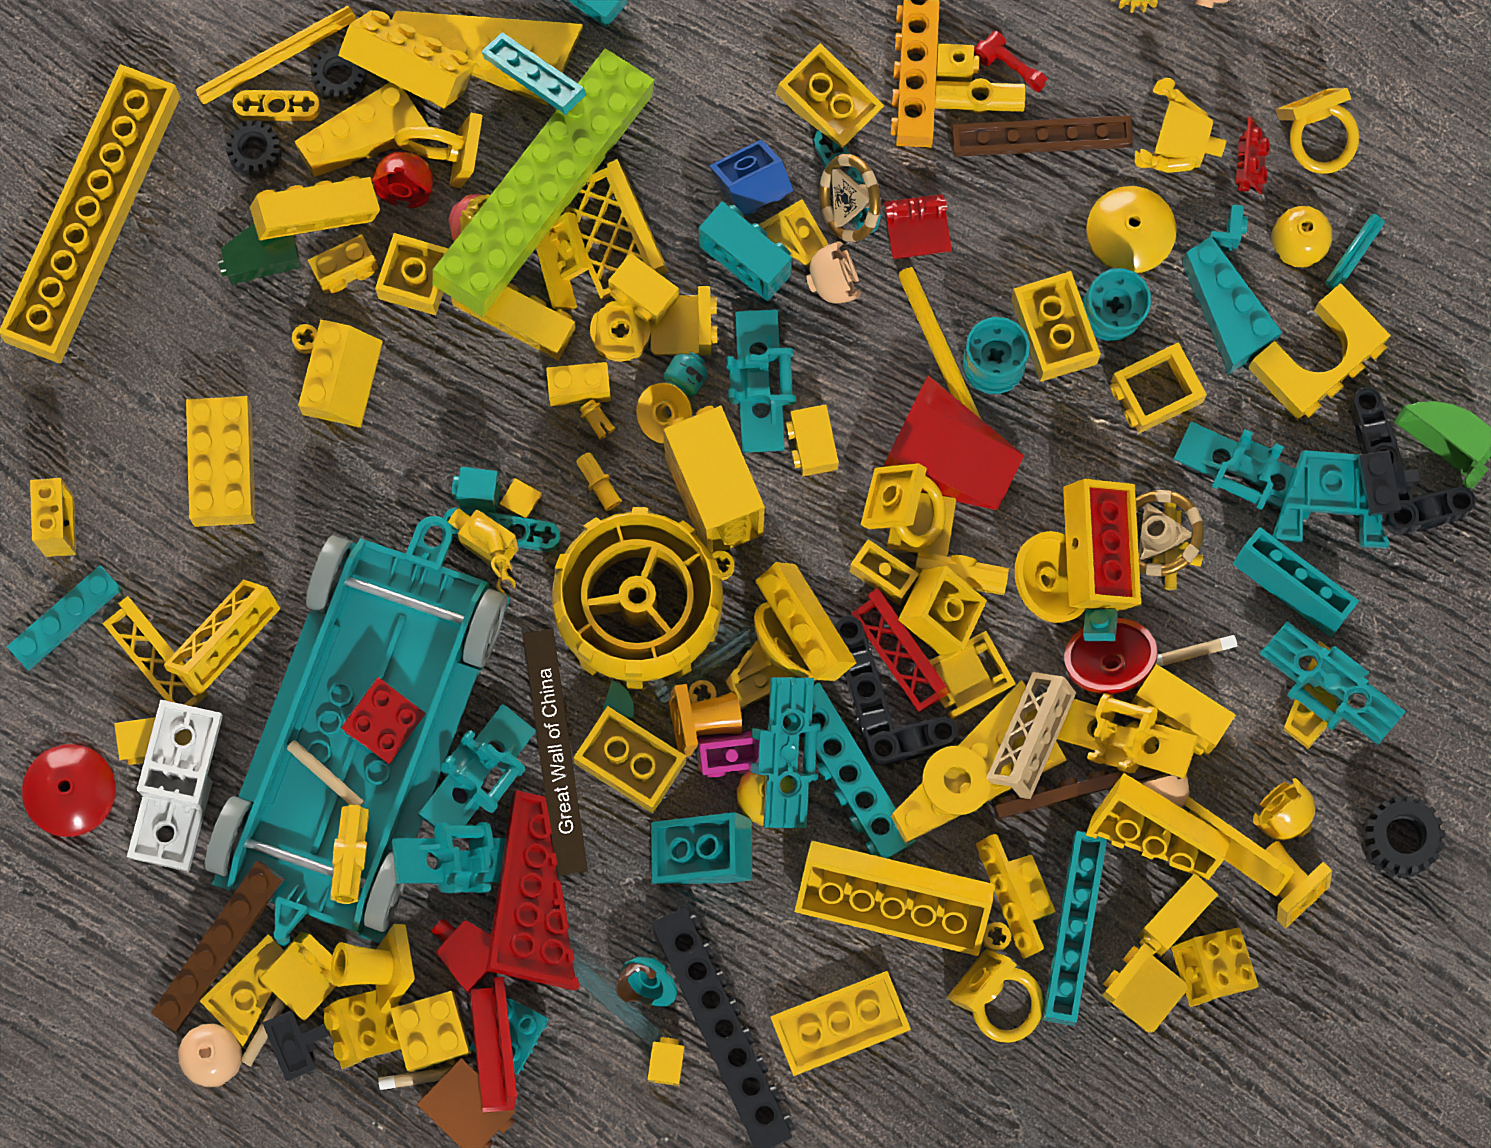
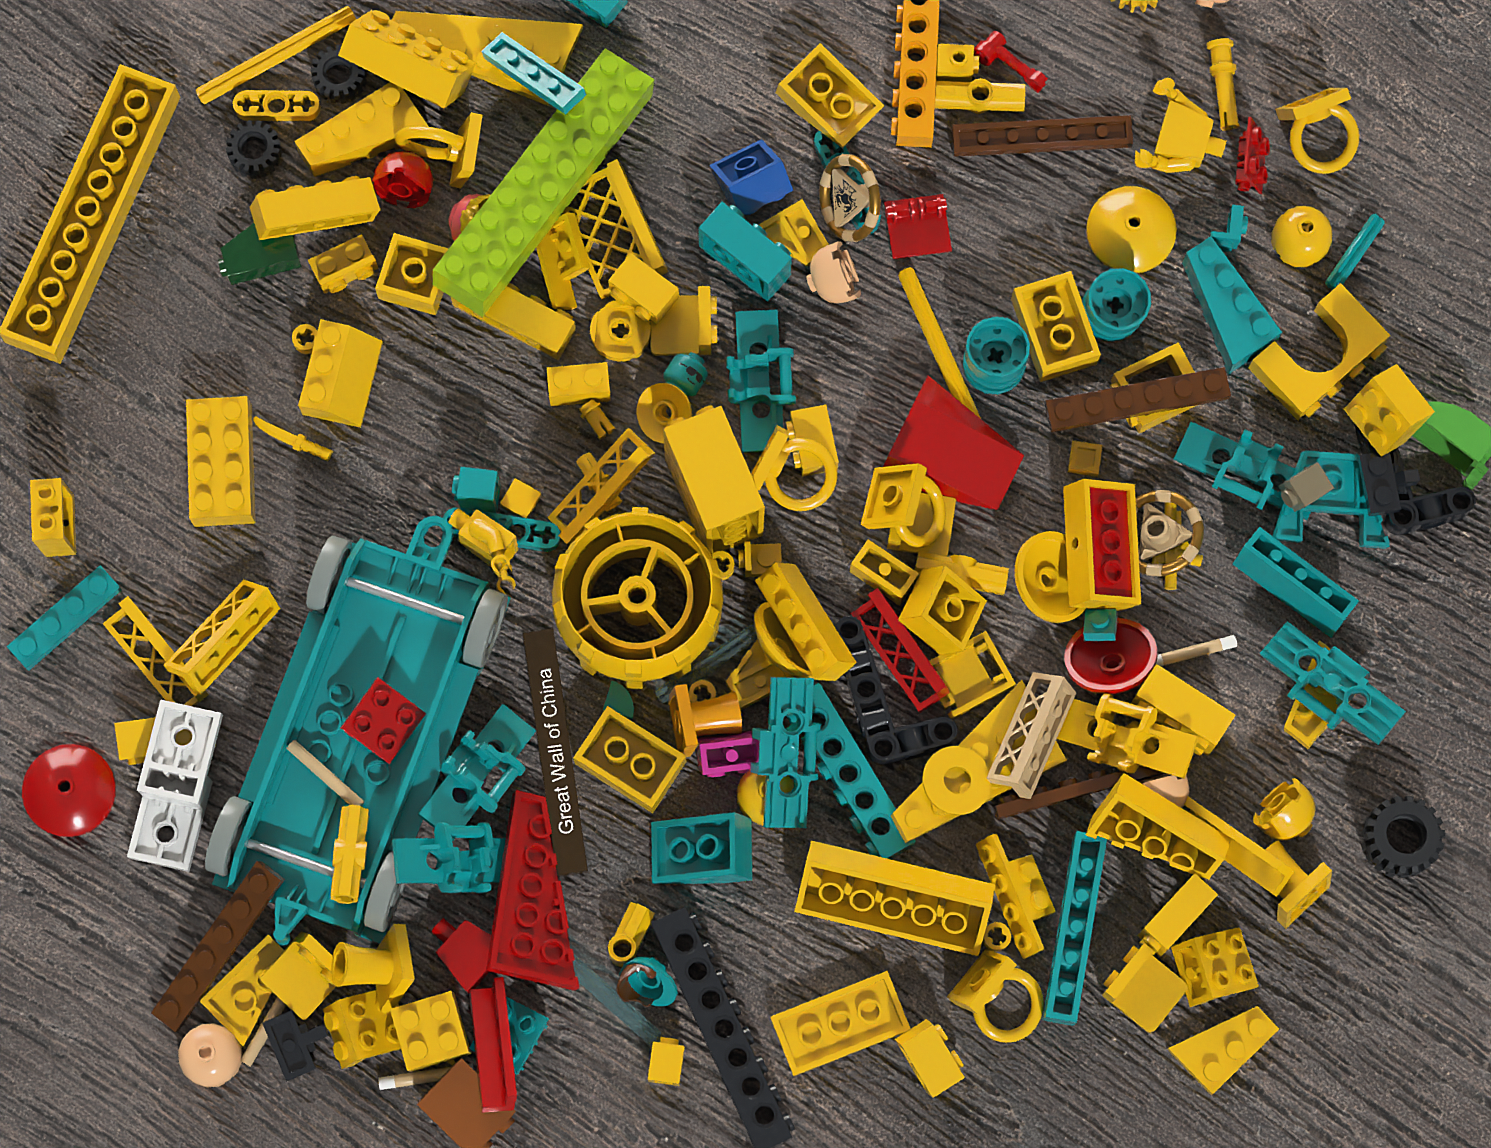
(298, 442): none -> yellow piece
(605, 494): none -> yellow fence
(630, 932): none -> yellow piece
(758, 557): none -> yellow bracket
(773, 460): none -> yellow tile
(930, 1058): none -> yellow brick
(1085, 458): none -> yellow tile
(1137, 399): none -> reddish brown plate
(1223, 71): none -> yellow pin
(1224, 1048): none -> yellow wing
(1305, 487): none -> dark tan brick
(1389, 410): none -> yellow brick

